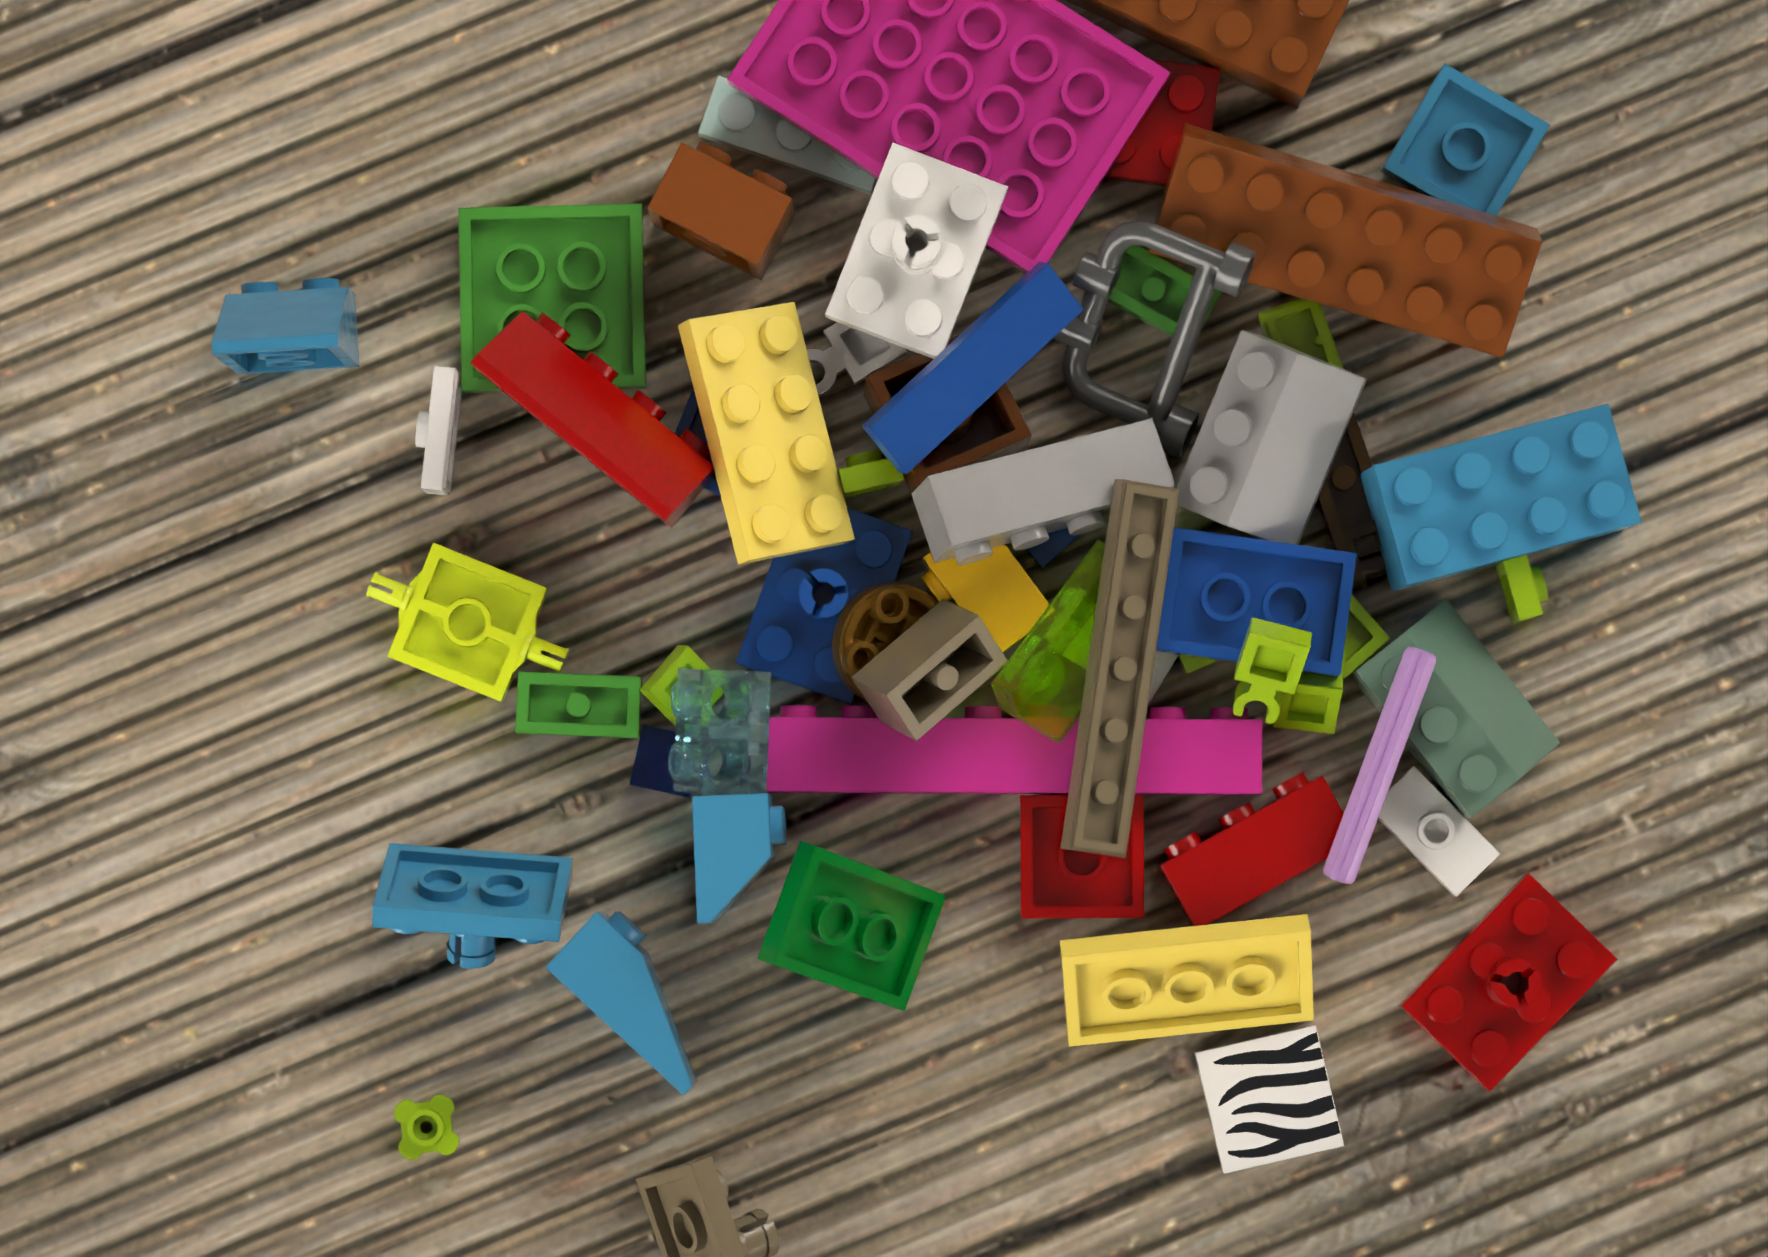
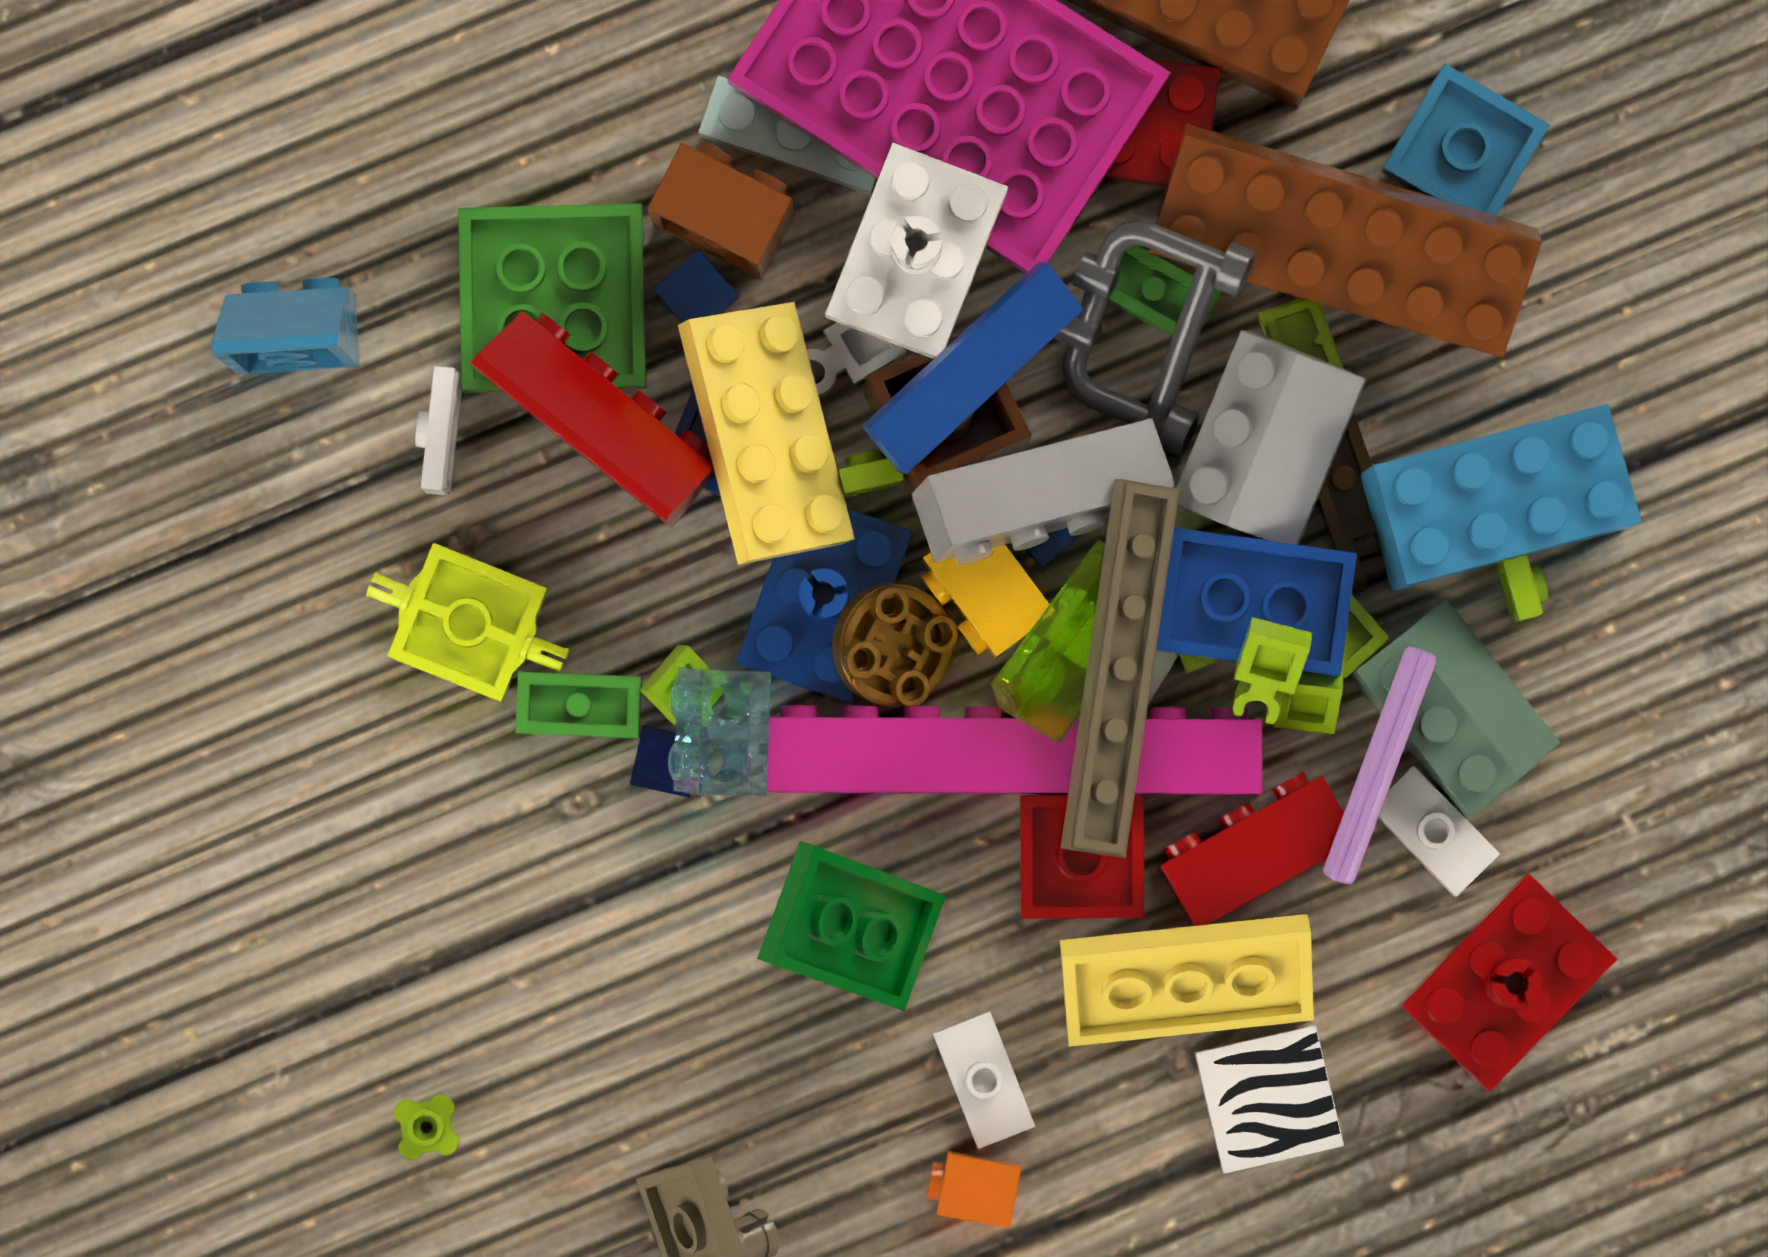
(472, 897): dark azure plate -> none
(620, 985): dark azure slope -> none
(696, 289): none -> blue tile
(732, 847): dark azure slope -> none
(930, 669): dark tan brick -> none
(975, 1188): none -> orange brick
(984, 1080): none -> white plate

